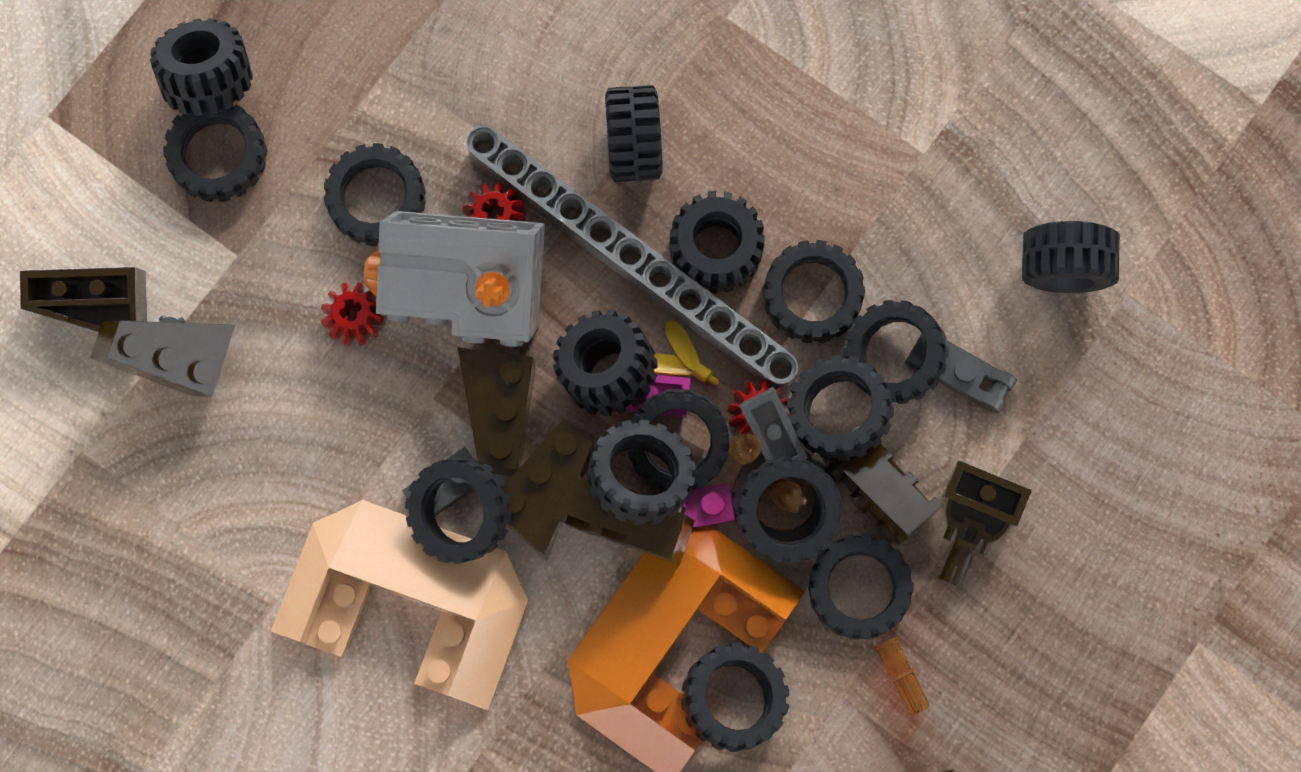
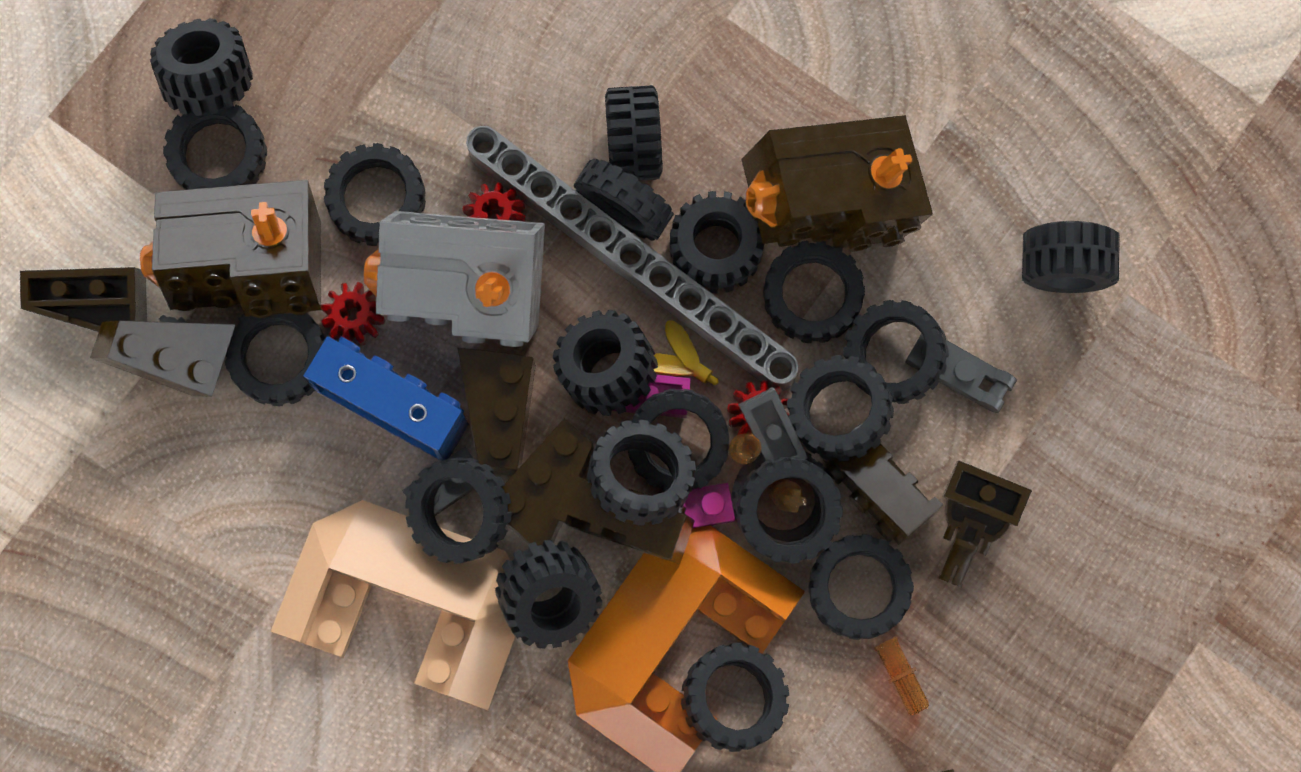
(237, 248): none -> piece
(240, 374): none -> black tyre
(387, 399): none -> blue piece
(557, 617): none -> black tyre
(624, 199): none -> black tyre
(837, 183): none -> dark brown piece

